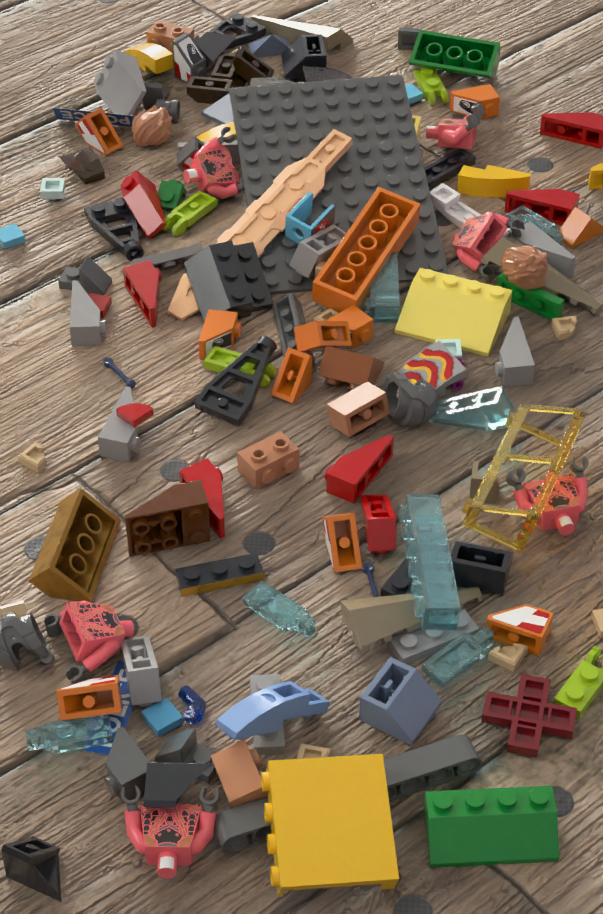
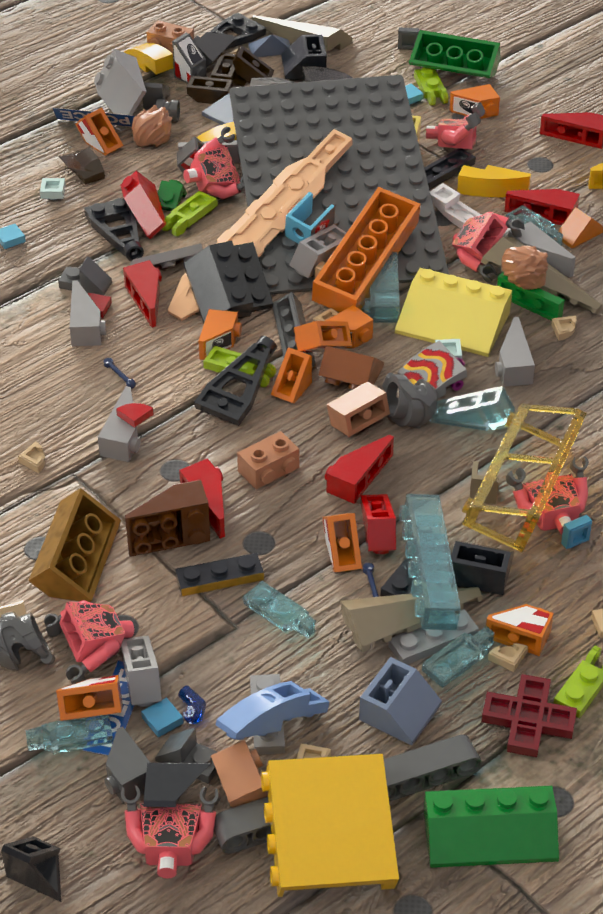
(576, 531): none -> dark azure tile

